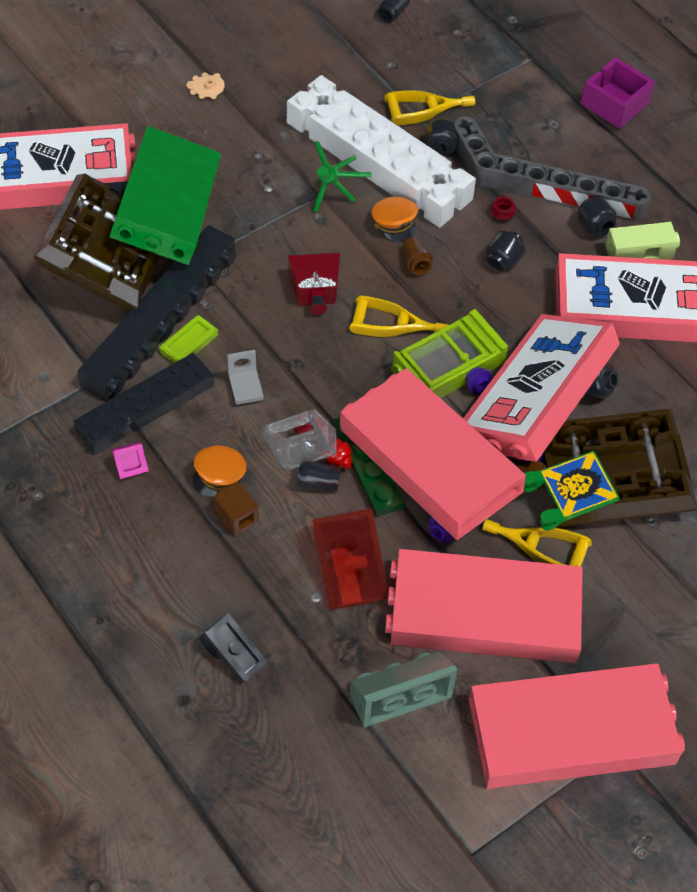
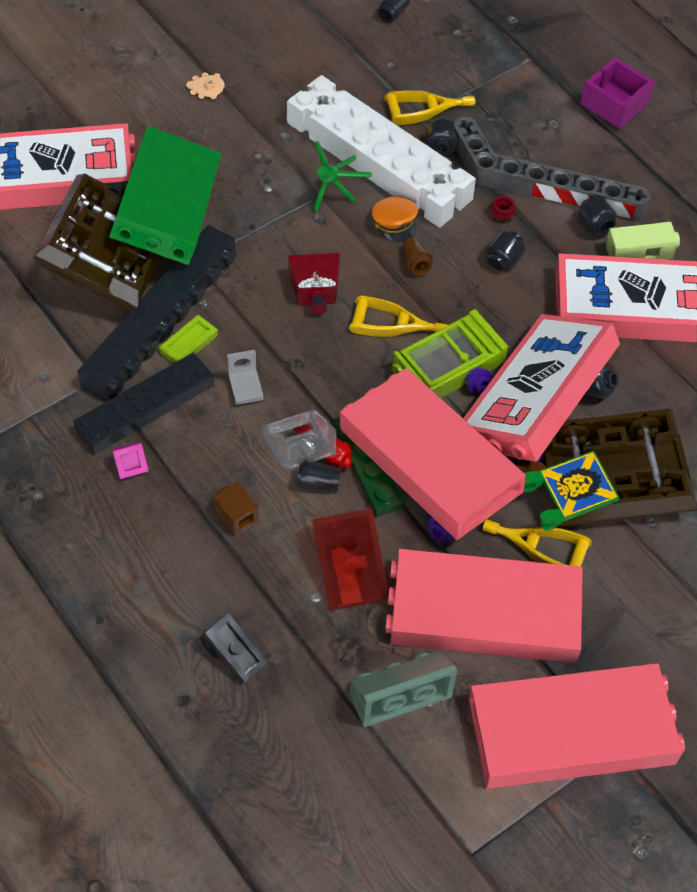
(217, 468): orange piece -> none

